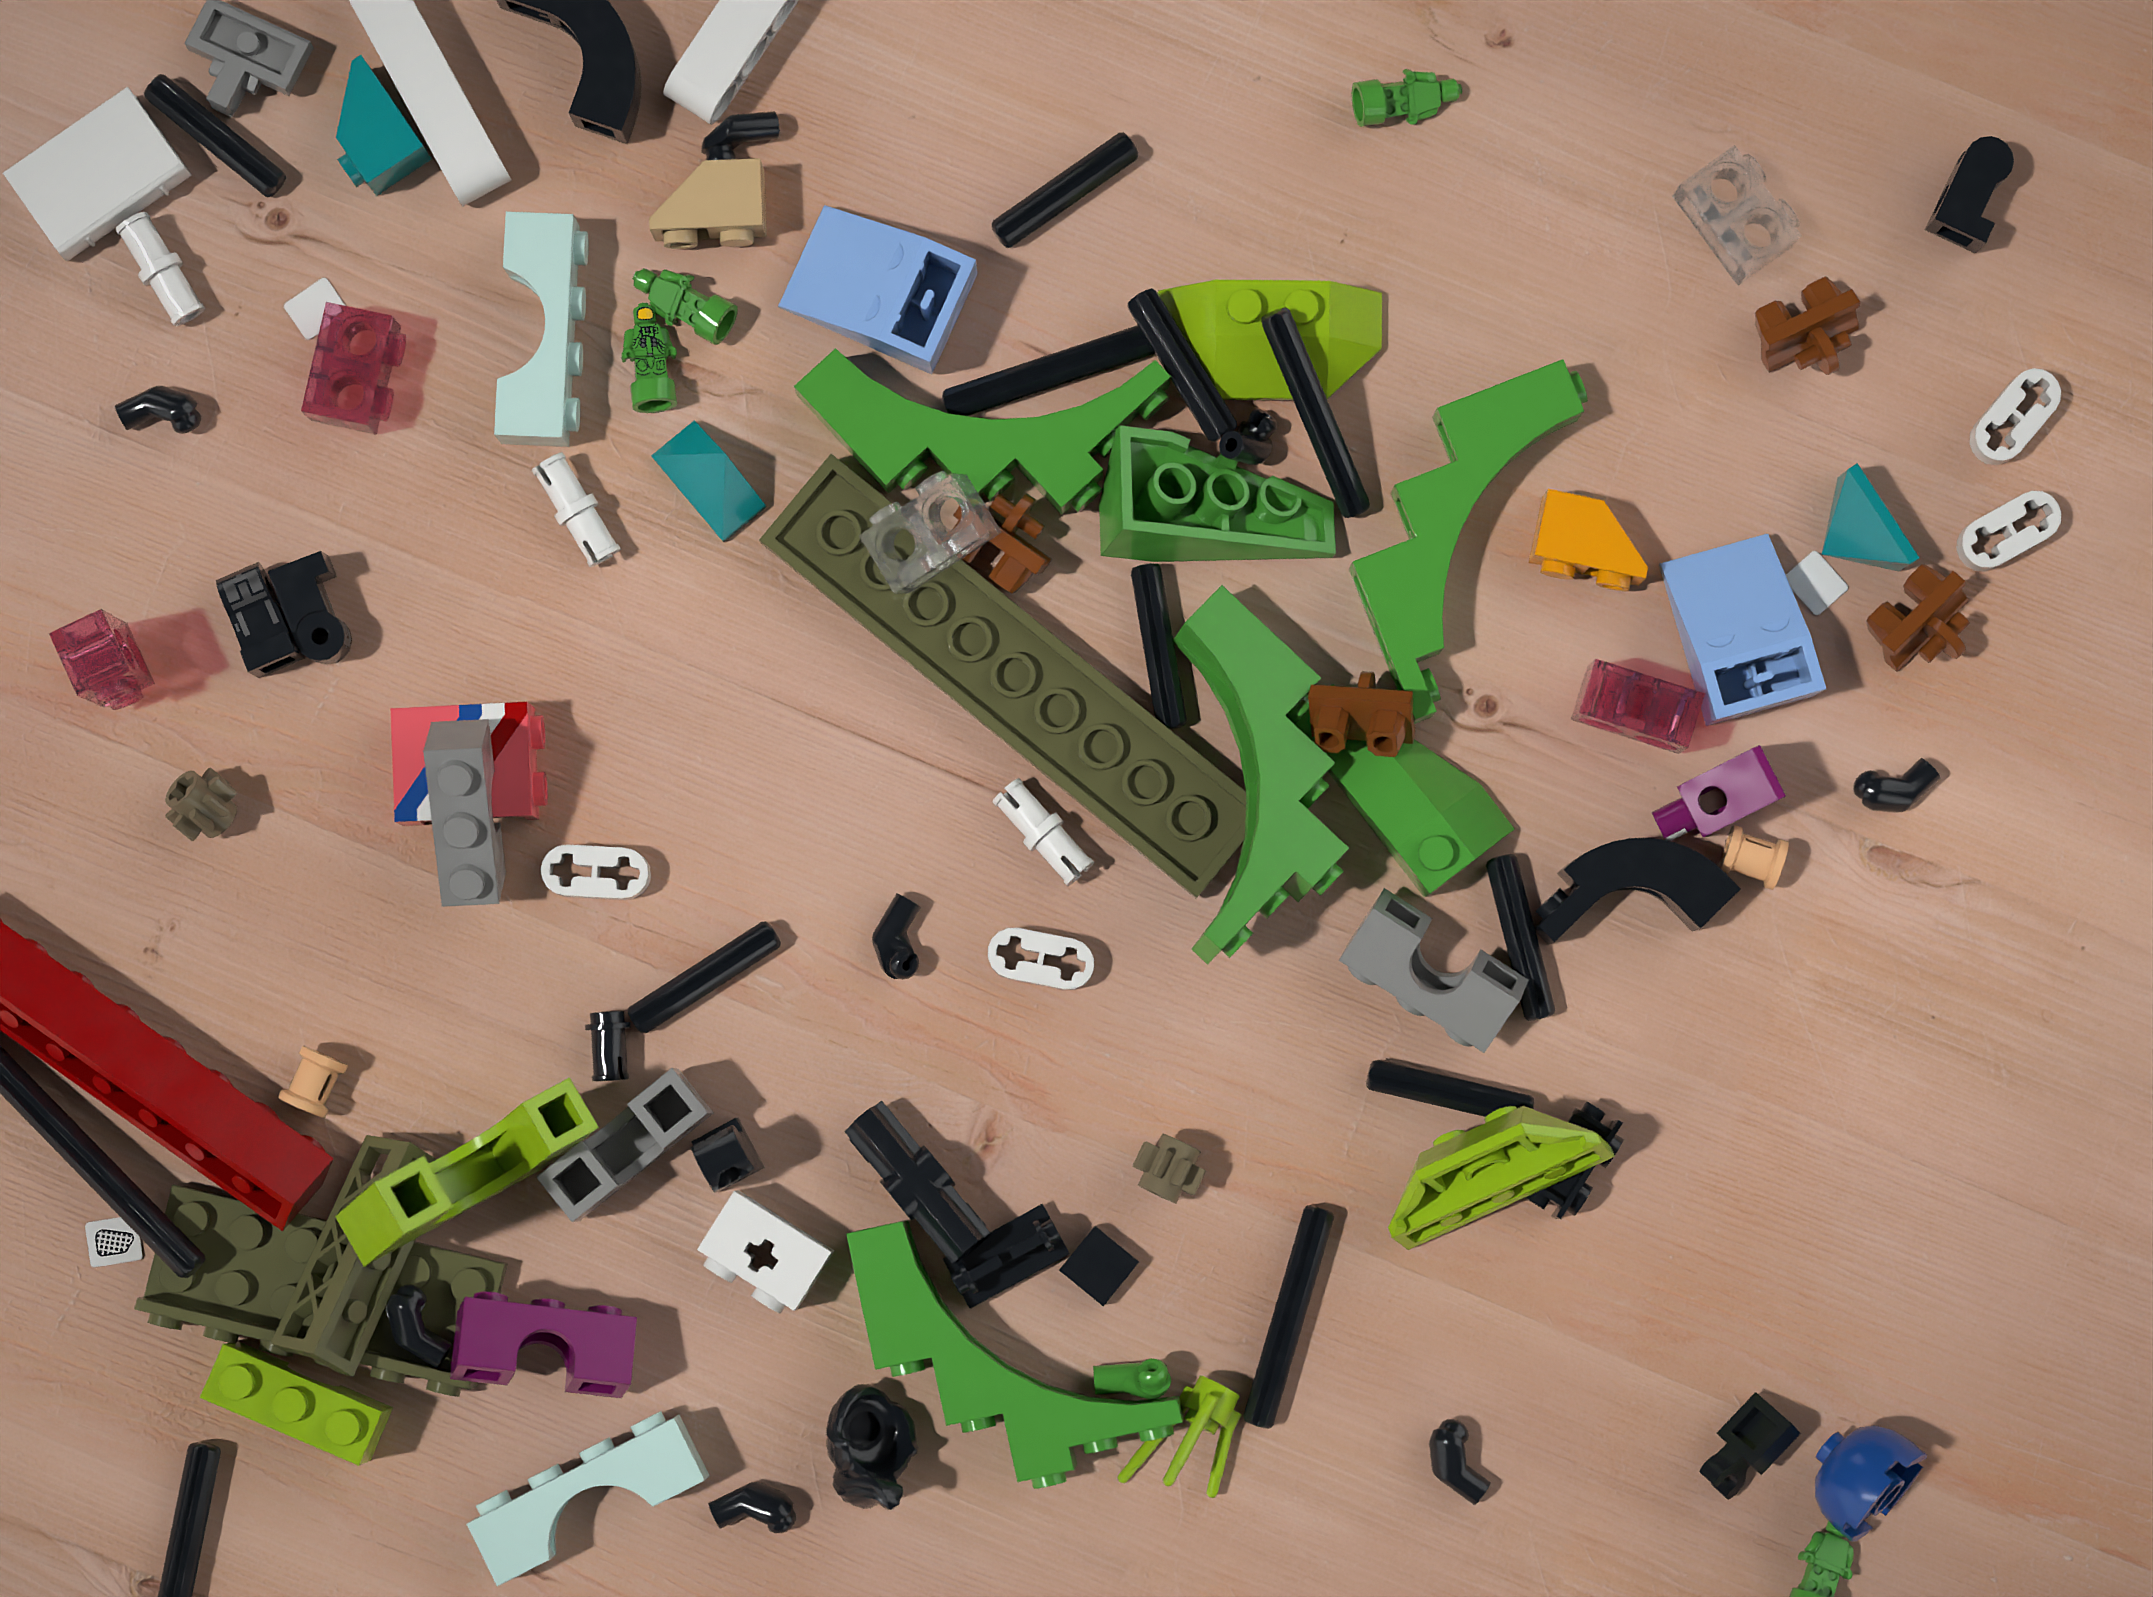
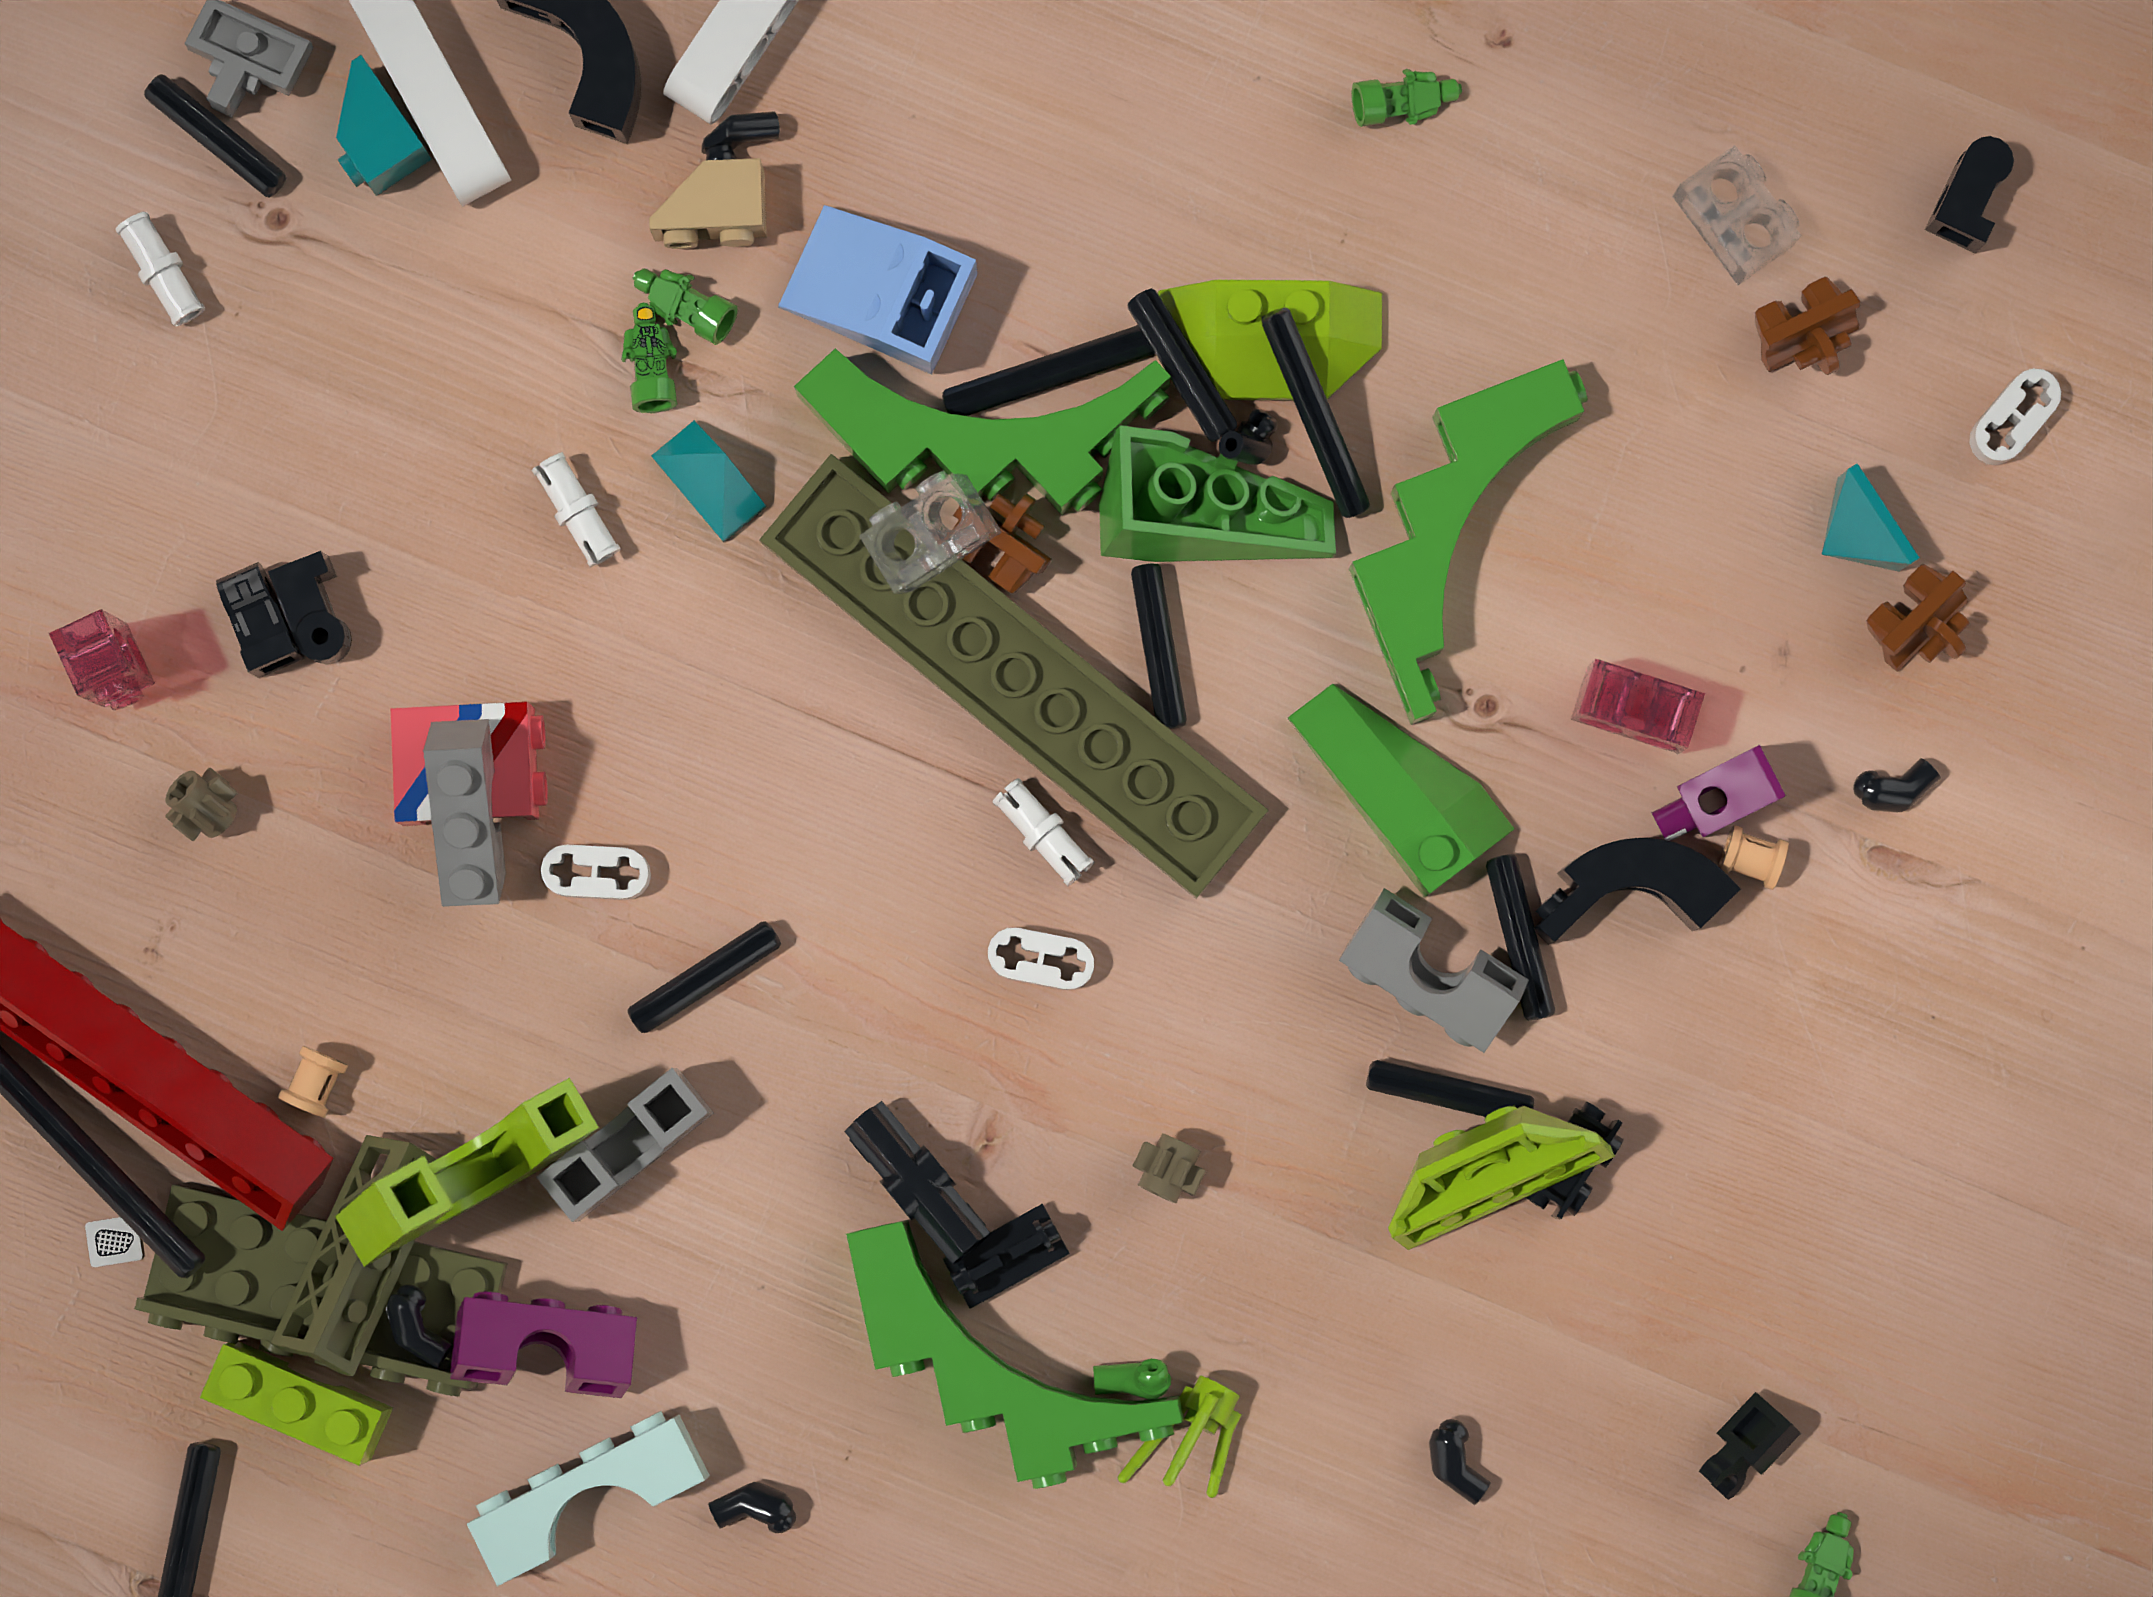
(97, 174): white piece -> none
(161, 403): black arm -> none
(308, 307): white sticker -> none
(337, 368): clear pink brick -> none
(536, 399): light aqua arch -> none
(608, 1045): black pin -> none
(726, 1155): black leg -> none
(748, 1223): white brick -> none
(869, 1446): black hair -> none
(892, 942): black arm -> none
(1064, 190): black axle -> none
(1099, 1265): black tile -> none
(1263, 697): bright green arch -> none
(1288, 1317): black axle -> none
(1361, 713): dark orange hips -> none
(1586, 539): light orange slope -> none
(1741, 629): light blue slope -> none
(1816, 583): white sticker -> none
(1864, 1476): blue cylinder -> none
(2014, 542): white beam -> none

